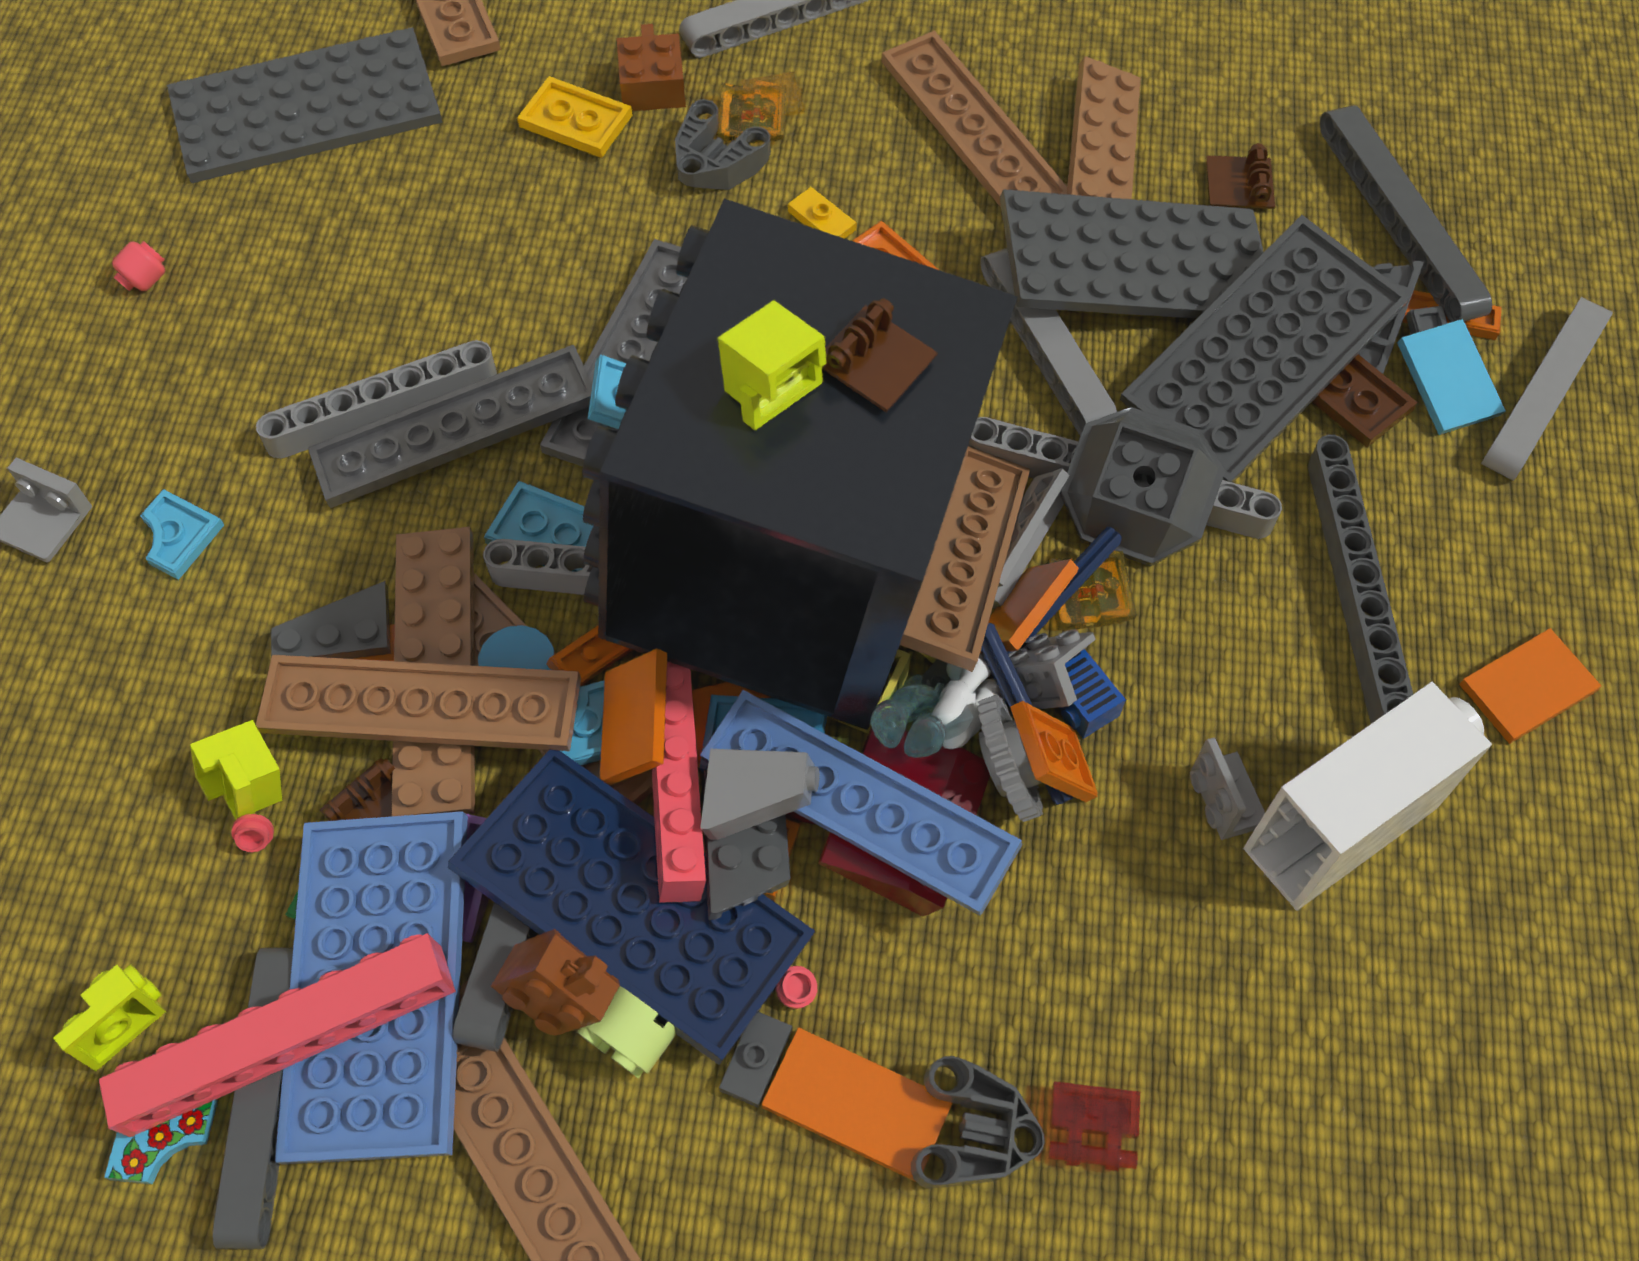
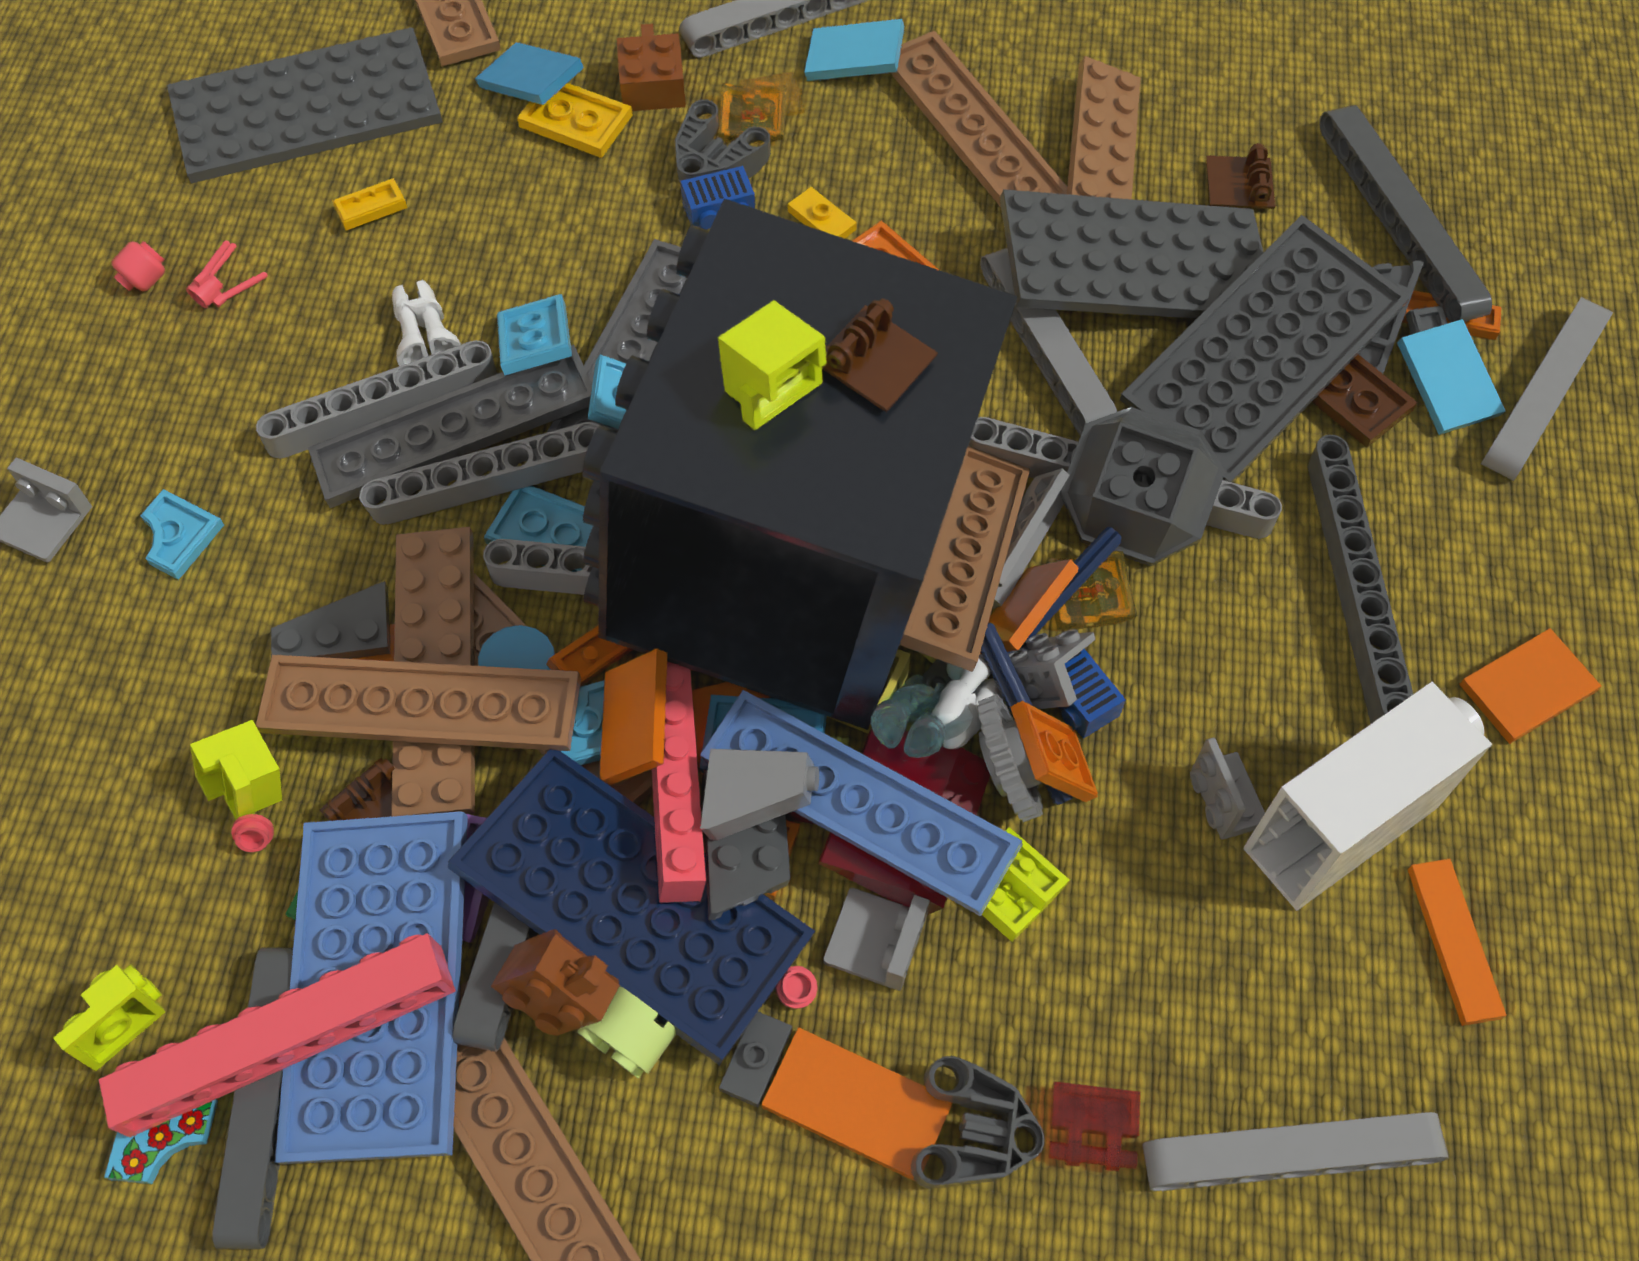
(206, 287): none -> coral plant
(369, 204): none -> yellow plate
(423, 312): none -> white piece
(468, 474): none -> light grey beam
(529, 73): none -> dark azure tile
(533, 334): none -> medium azure tile
(705, 194): none -> blue brick
(854, 50): none -> medium azure tile
(876, 937): none -> light grey bracket
(1024, 891): none -> neon yellow slope
(1294, 1151): none -> light grey beam
(1456, 942): none -> orange tile

